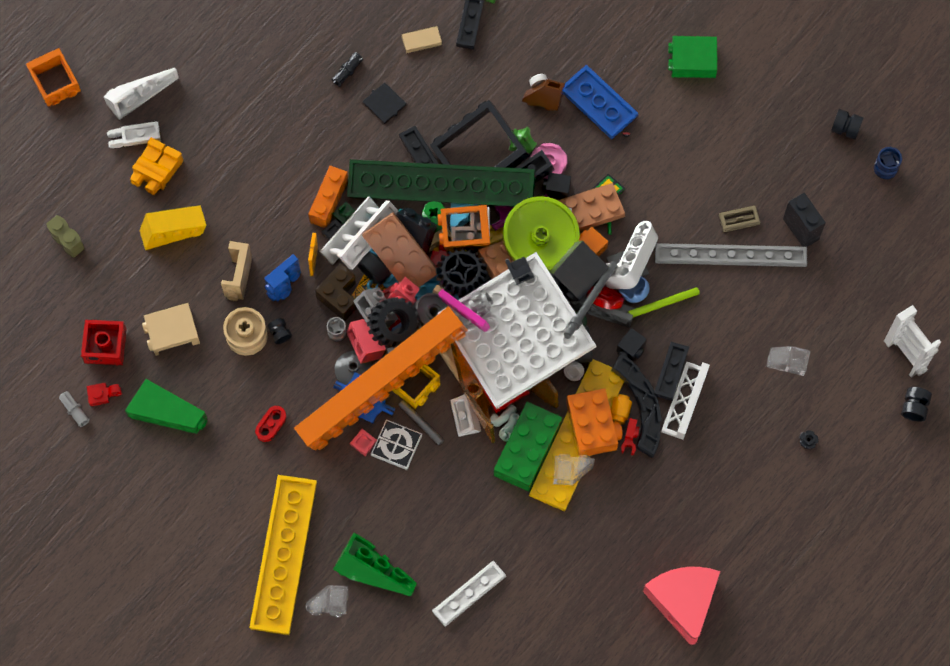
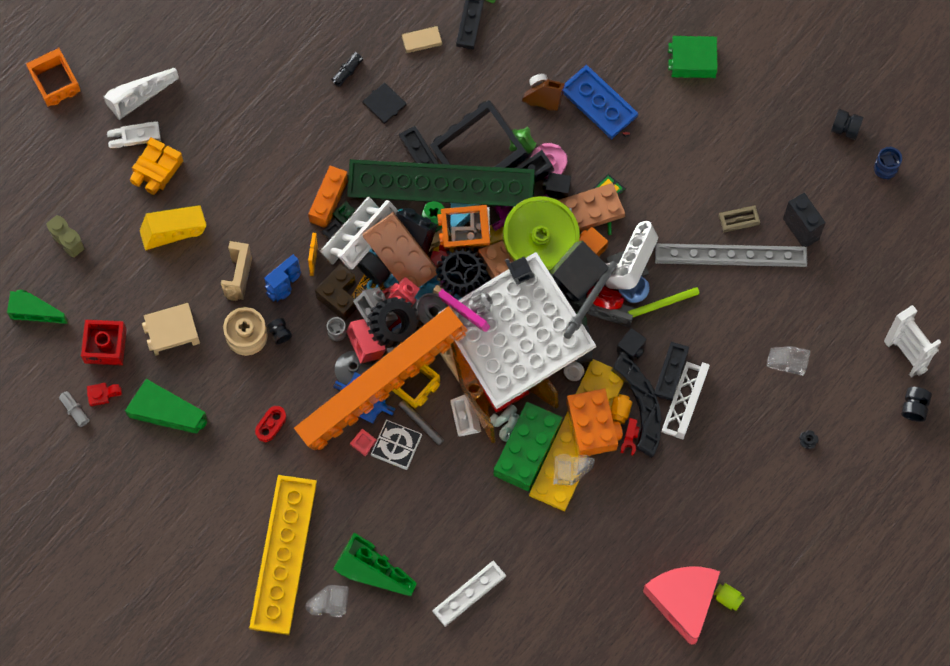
(30, 308): none -> green slope
(728, 596): none -> lime brick

